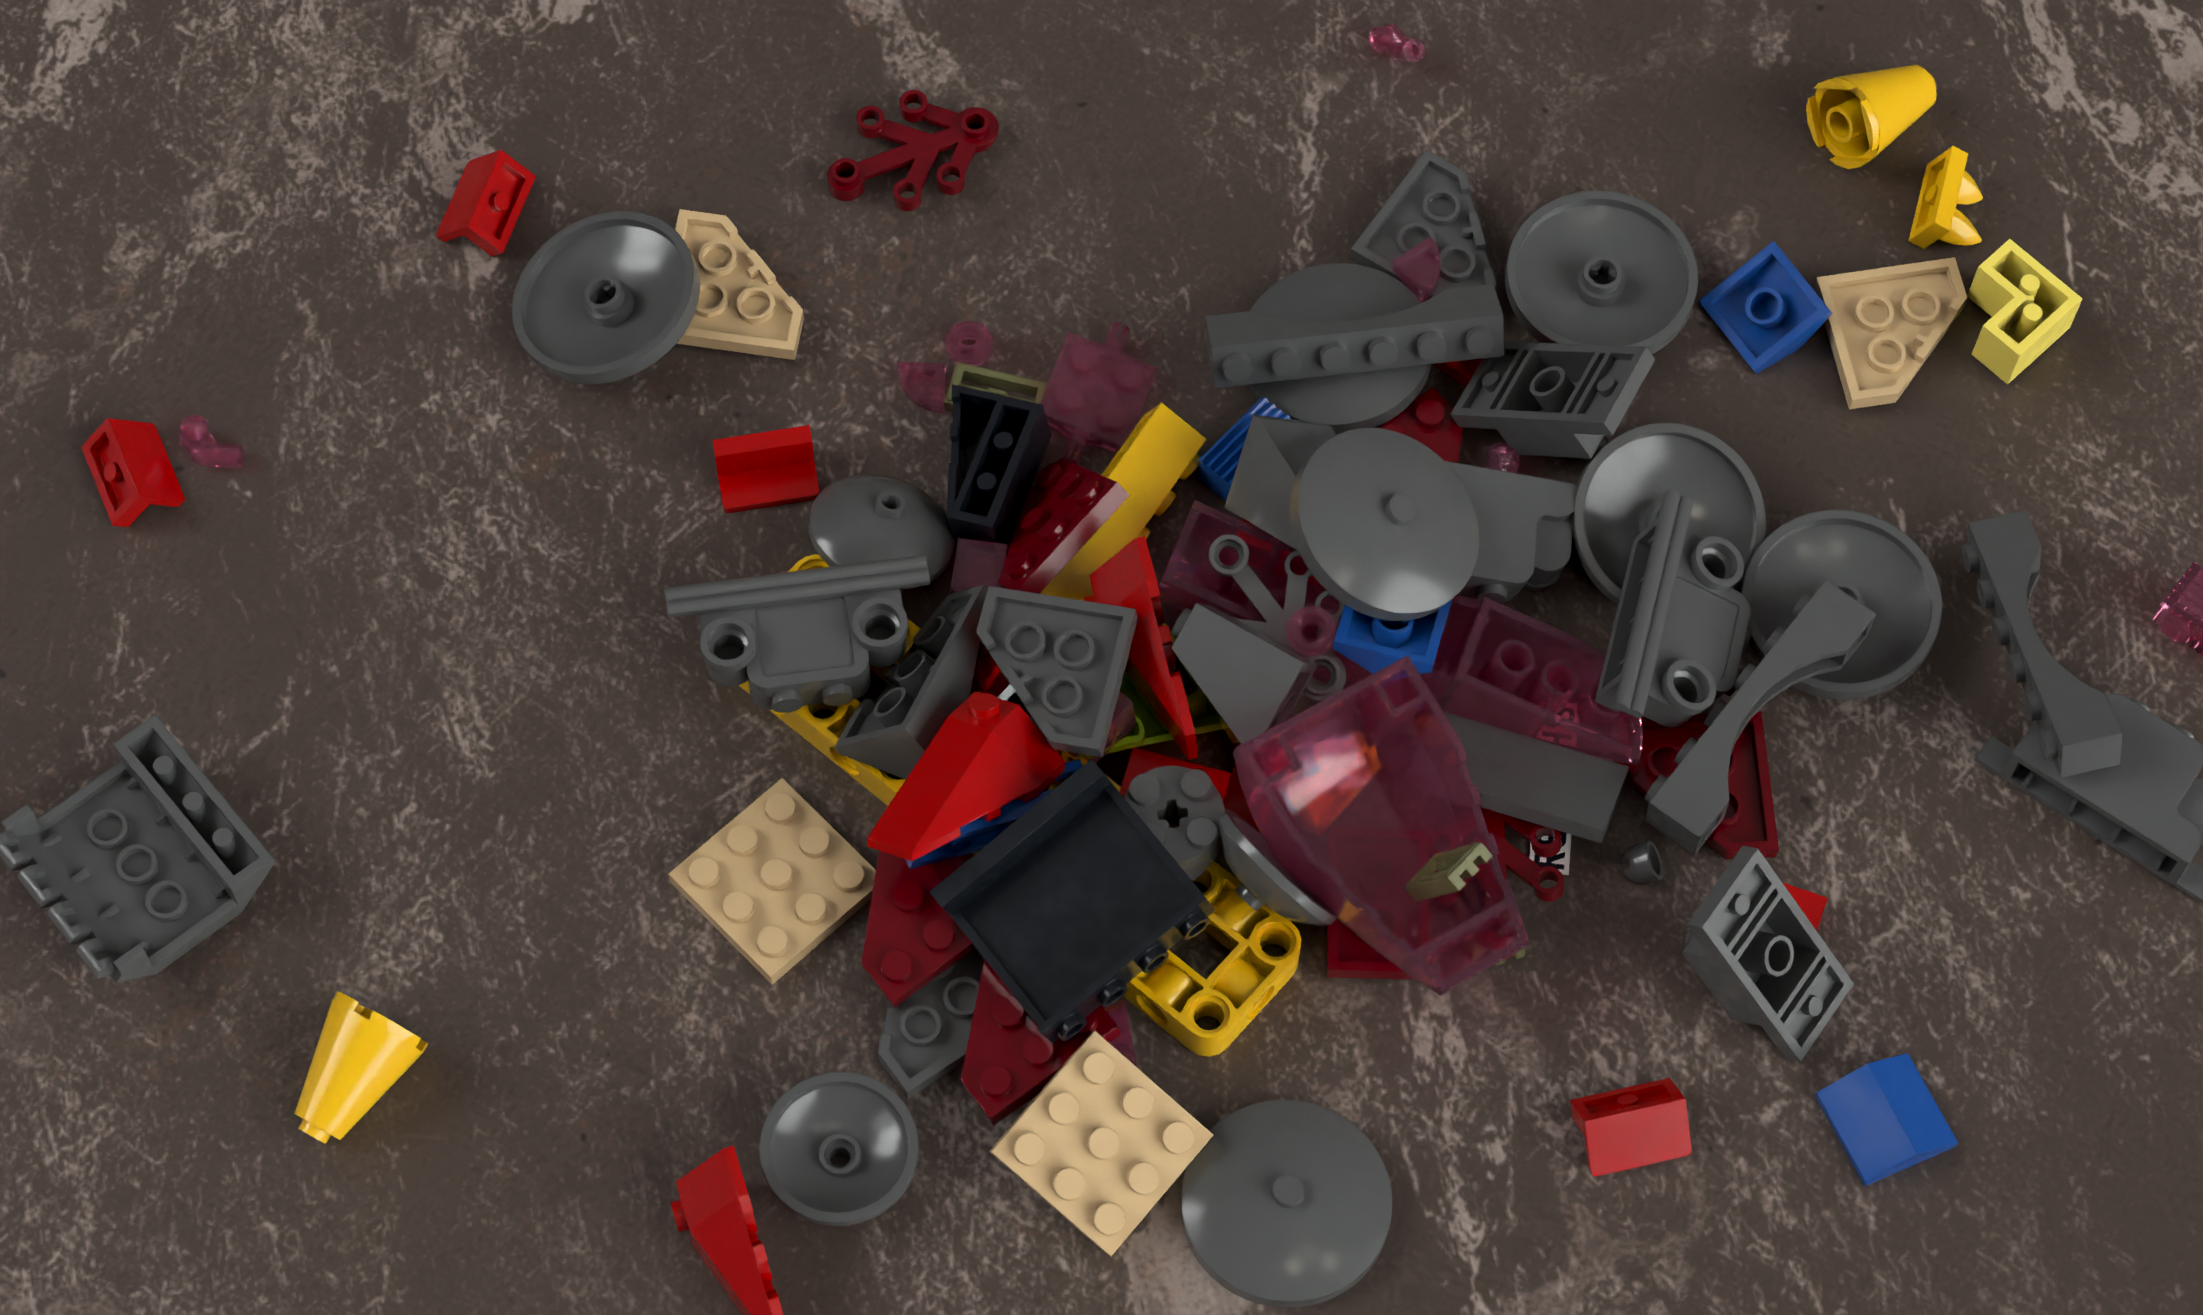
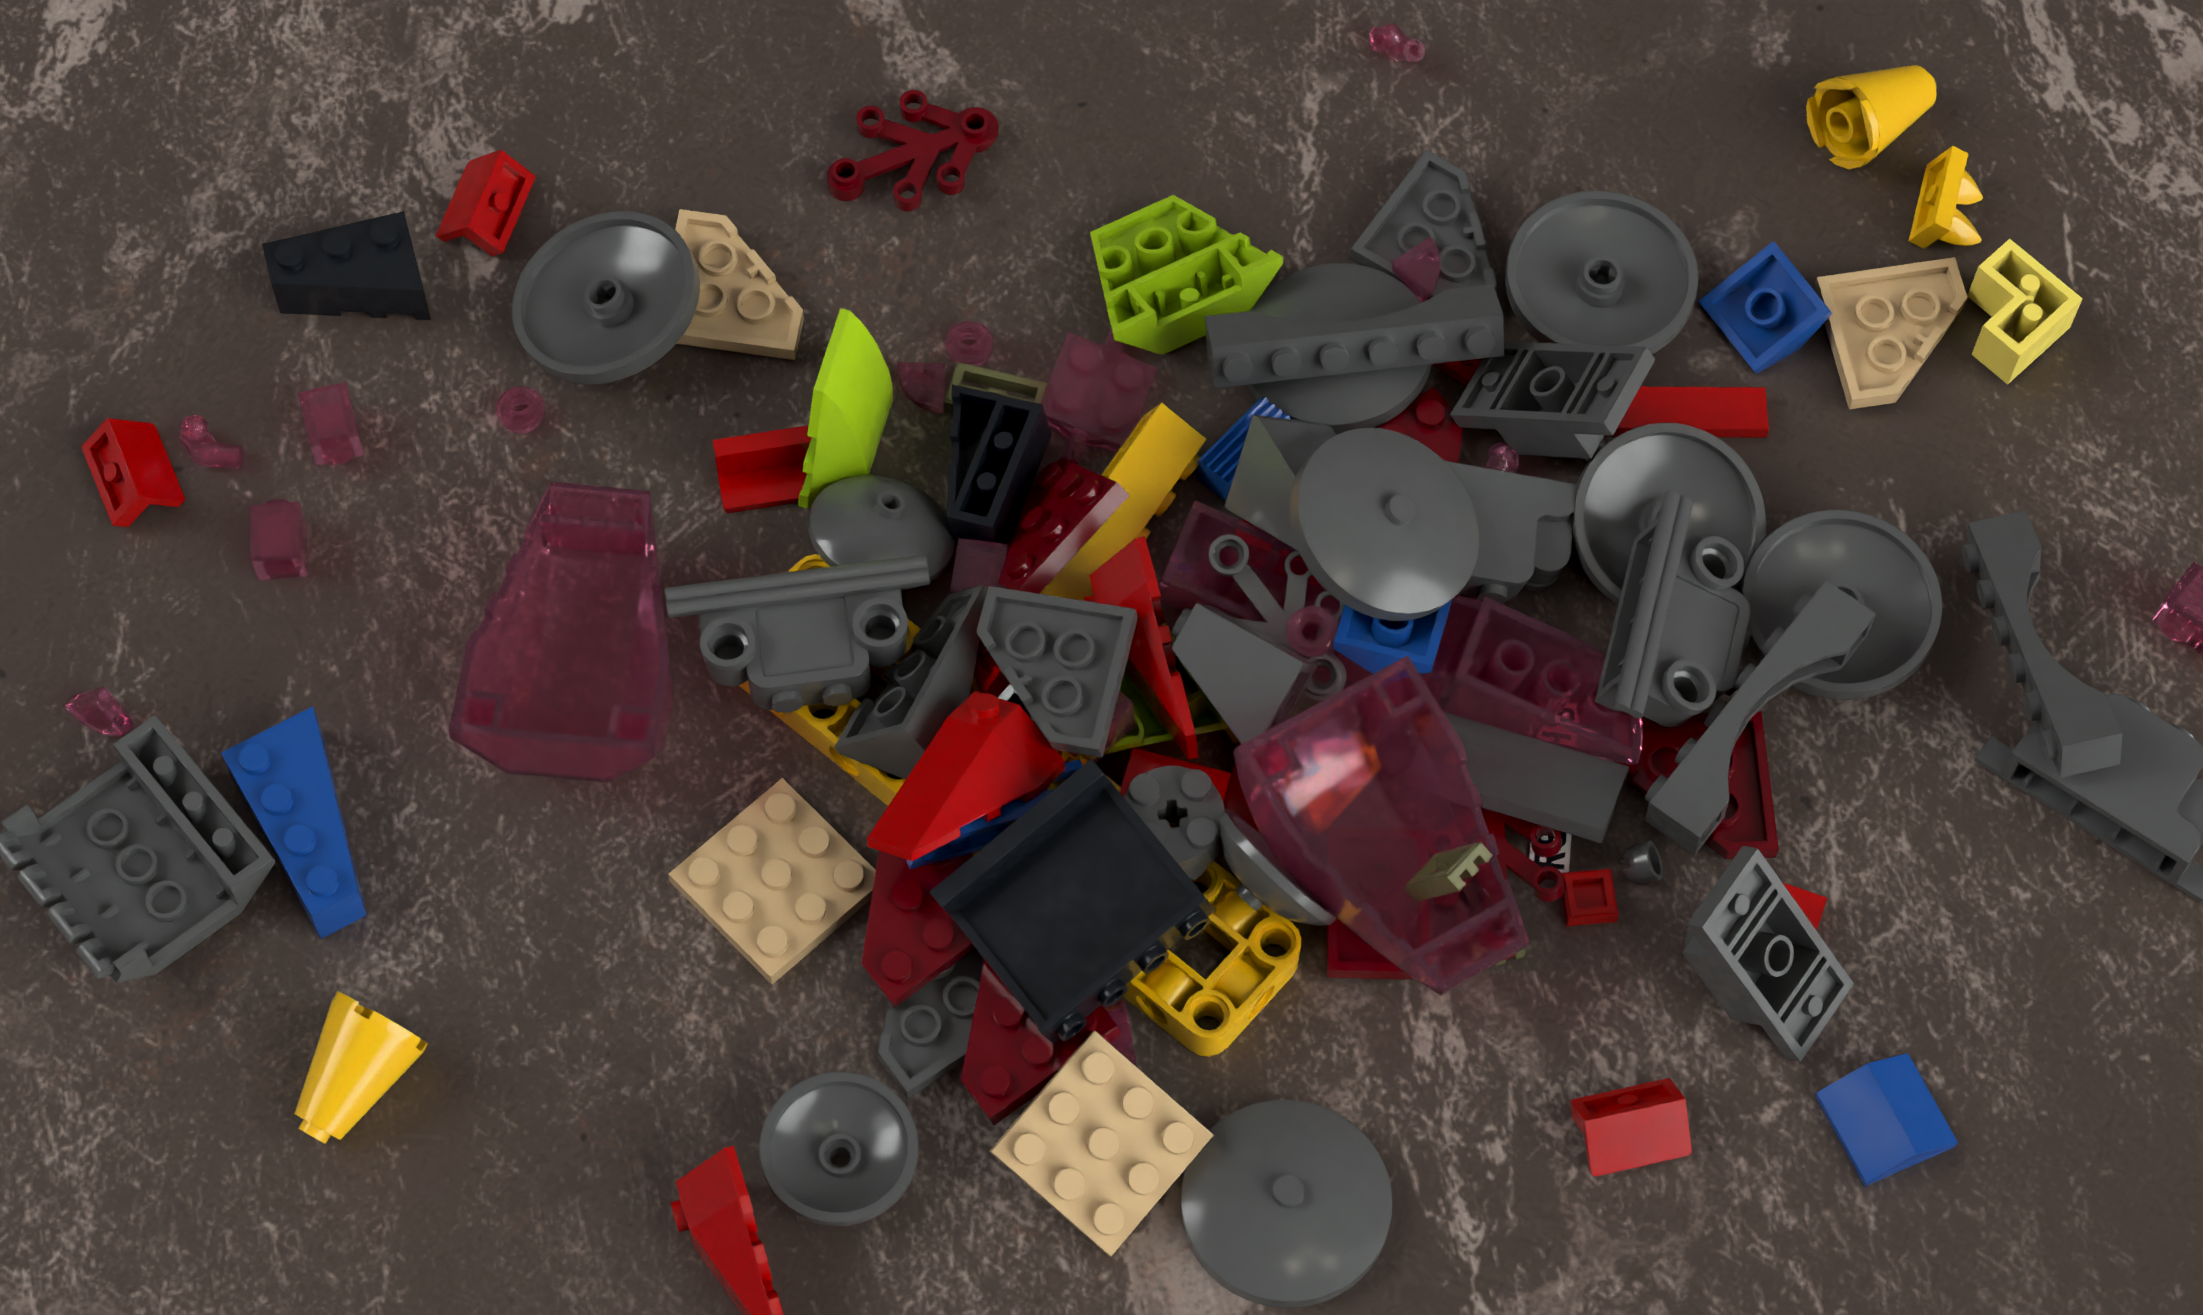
(100, 712): none -> clear pink tile
(278, 540): none -> clear pink brick
(296, 806): none -> blue wedge
(331, 424): none -> clear pink brick
(349, 270): none -> black wedge
(520, 421): none -> clear pink plate
(572, 645): none -> clear pink windscreen
(846, 408): none -> lime wedge
(1171, 270): none -> lime wedge
(1589, 897): none -> red tile
(1712, 409): none -> red tile

